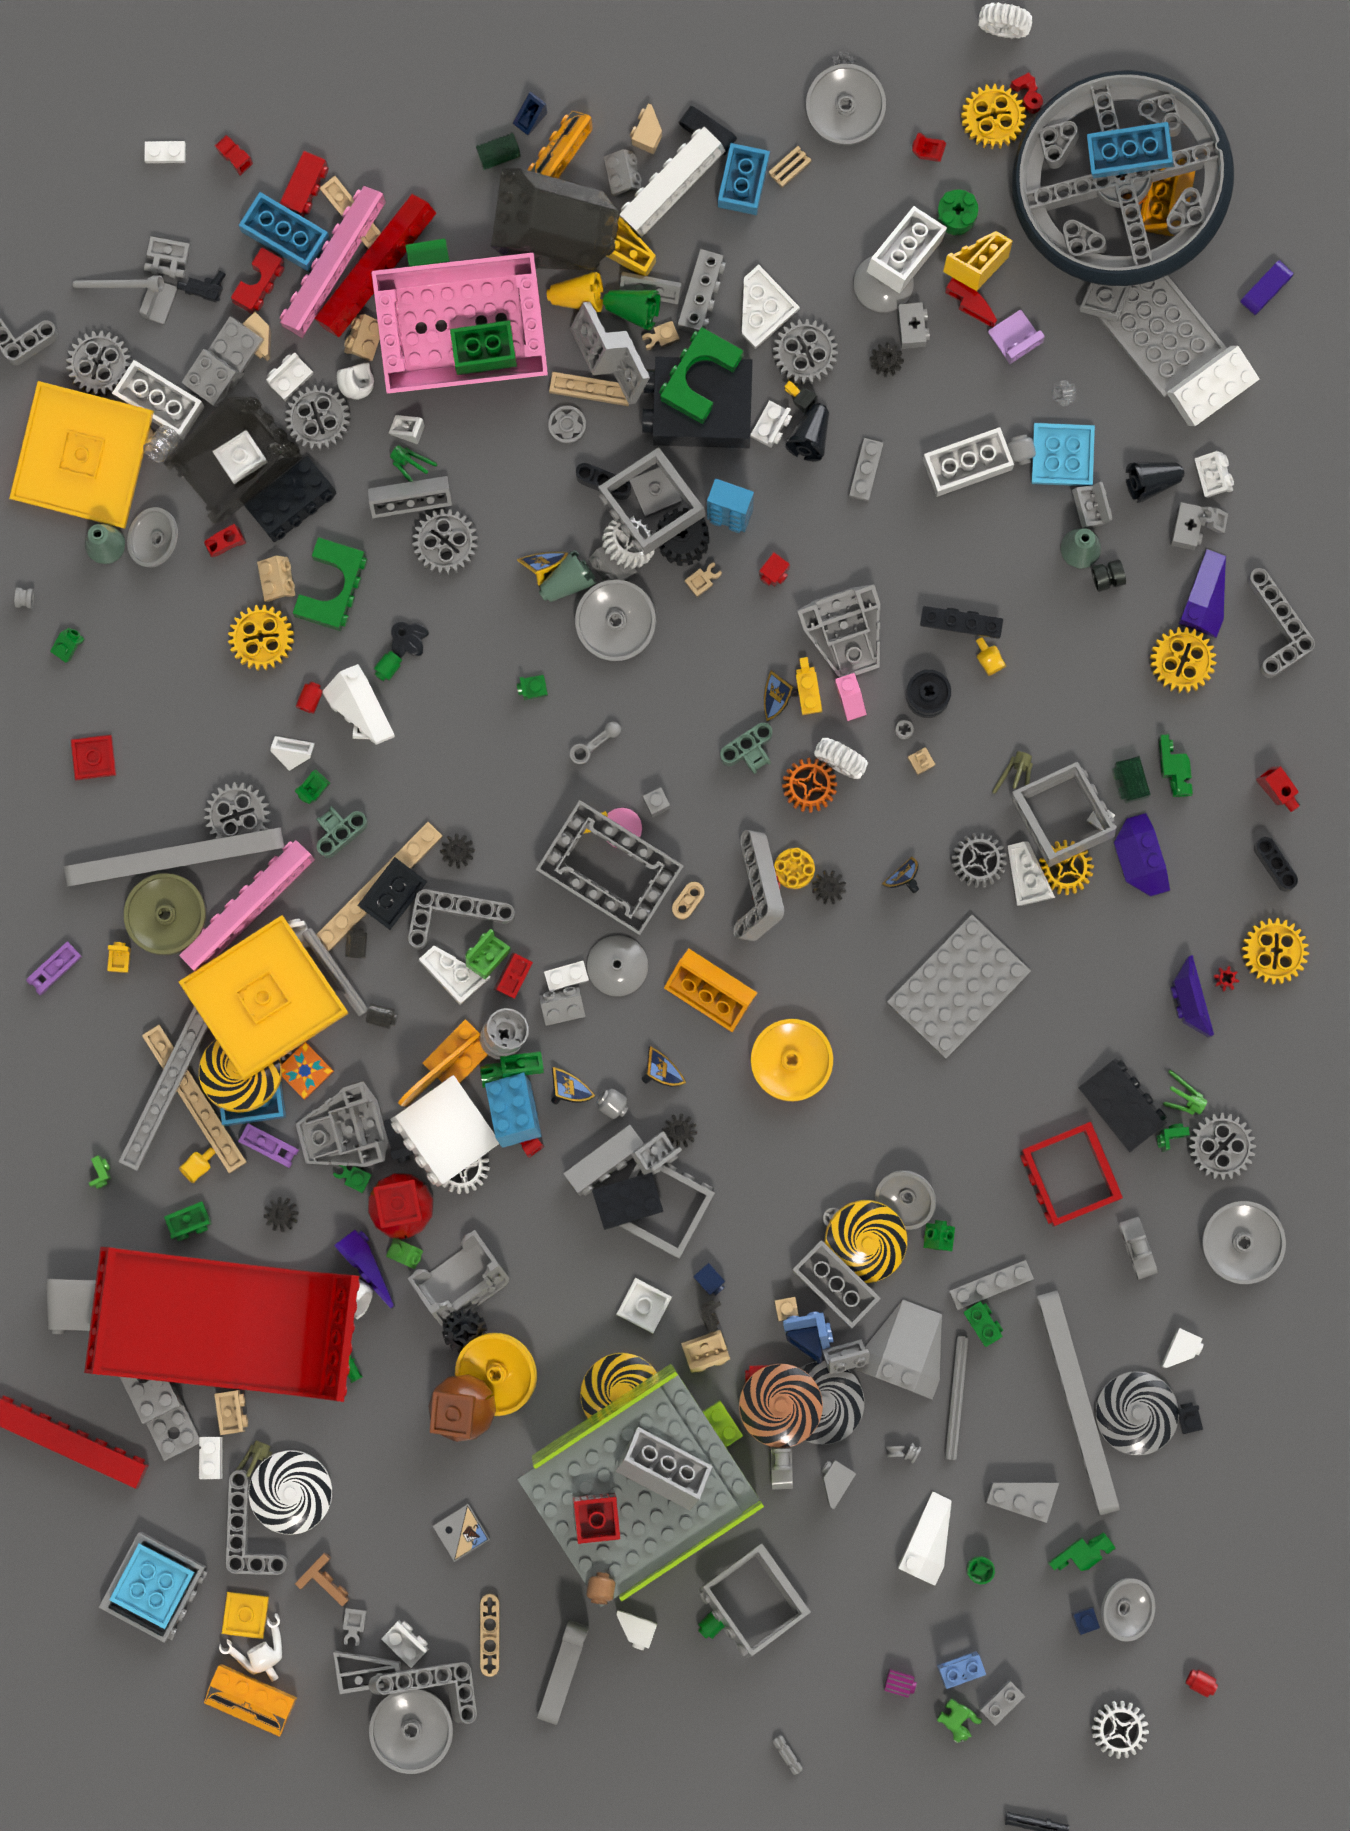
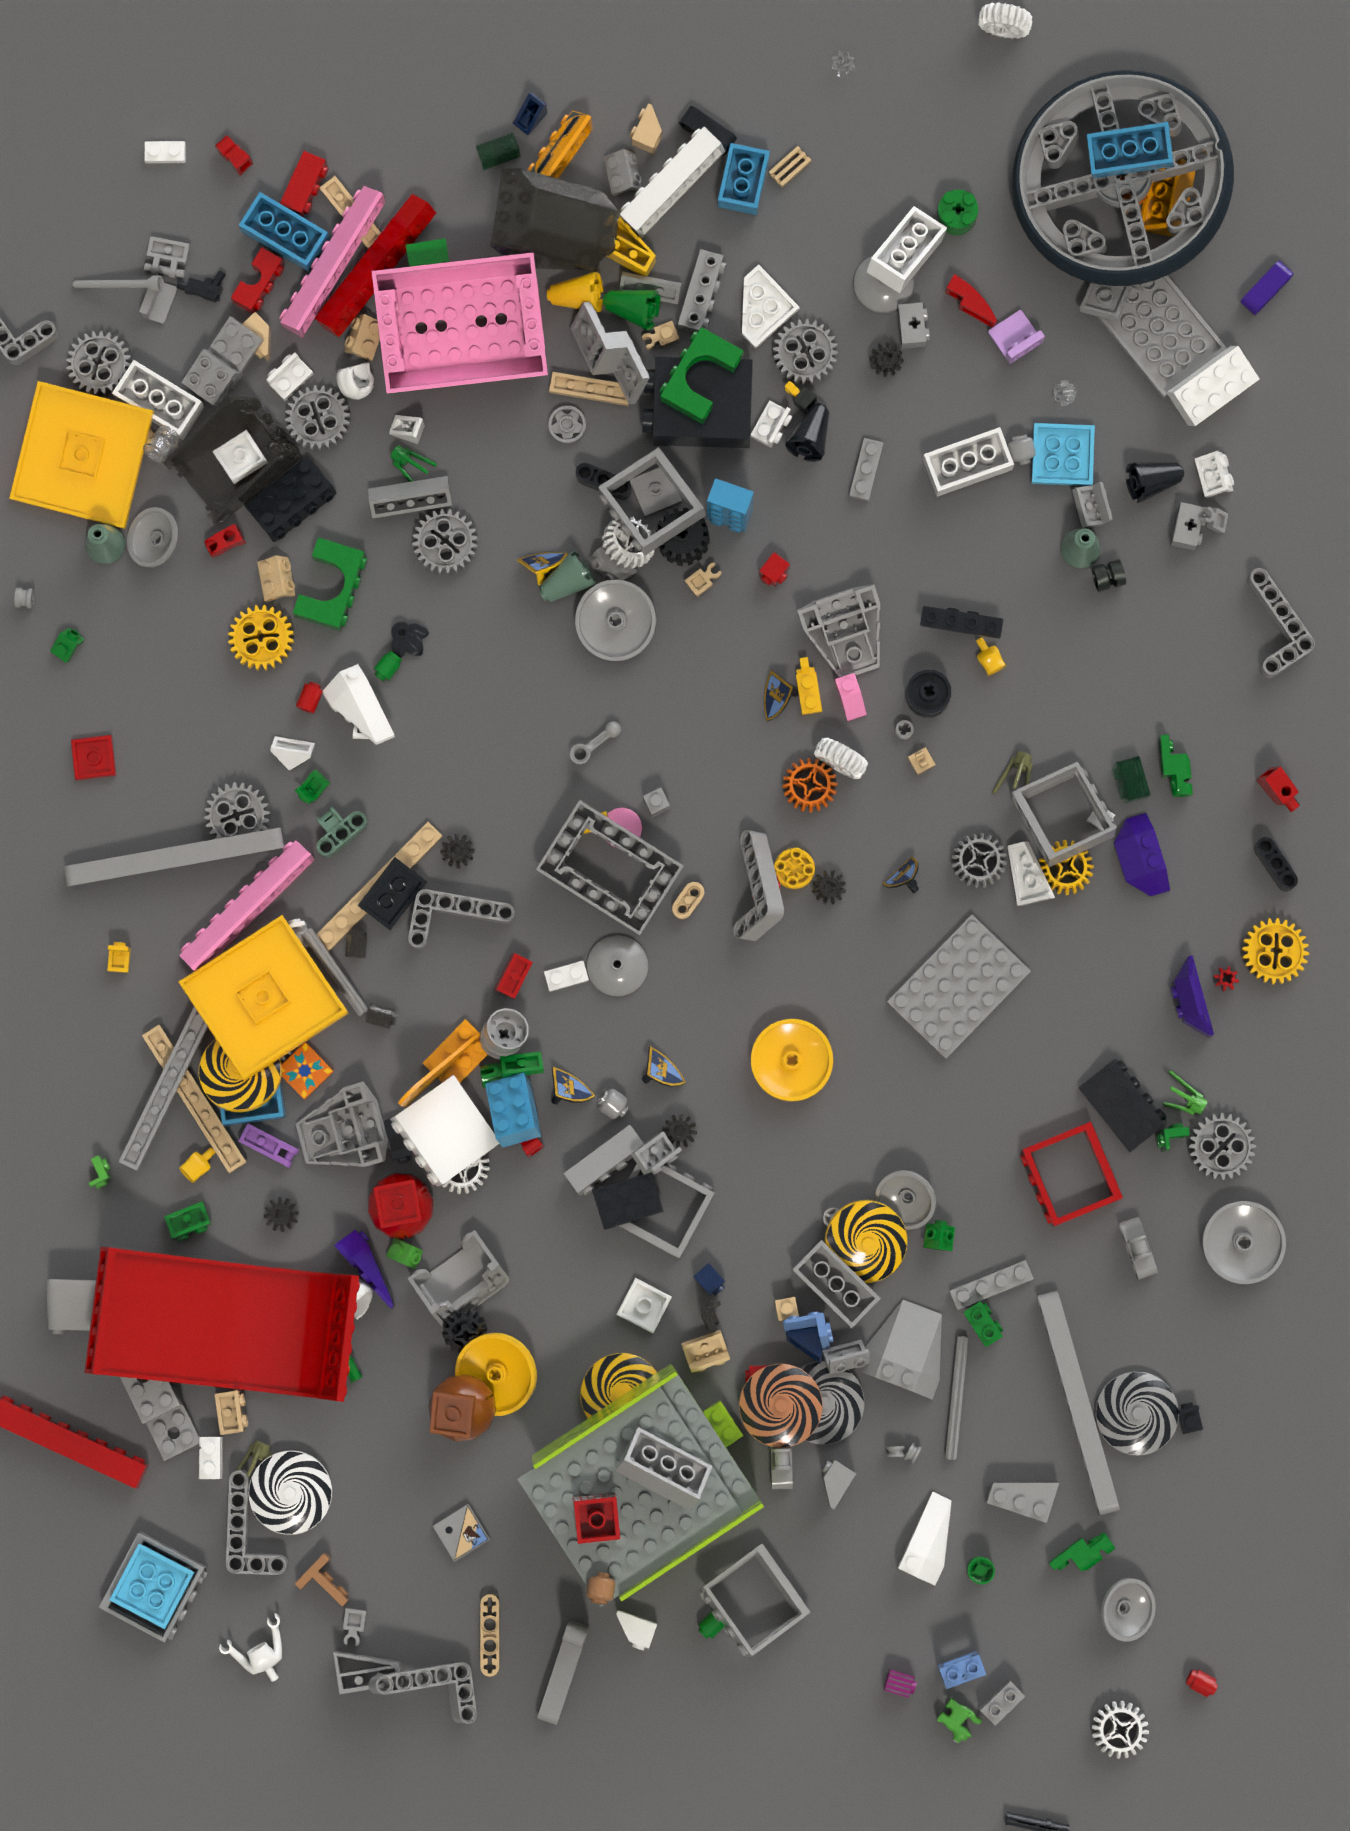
(54, 968): medium lavender plate -> none
(164, 914): olive dish -> none
(245, 1615): yellow tile -> none
(250, 1700): light orange slope -> none
(355, 1178): green plate -> none
(405, 1643): white bracket -> none
(411, 1731): light grey dish -> none
(452, 974): white wing -> none
(483, 347): green brick -> none
(486, 954): bright green bracket -> none
(532, 687): green bracket -> none
(562, 1005): light grey bracket -> none
(710, 990): light orange slope -> none
(752, 754): sand green piece -> none
(787, 1755): light grey axle -> none
(846, 104): light grey dish -> none
(928, 148): red bracket -> none
(979, 261): yellow wedge -> none
(998, 133): yellow gear -> none
(1032, 100): red leg -> none
(1085, 1620): dark blue brick -> none
(1182, 1348): white slope -> none
(1199, 666): yellow gear -> none
(1206, 599): dark purple wedge -> none

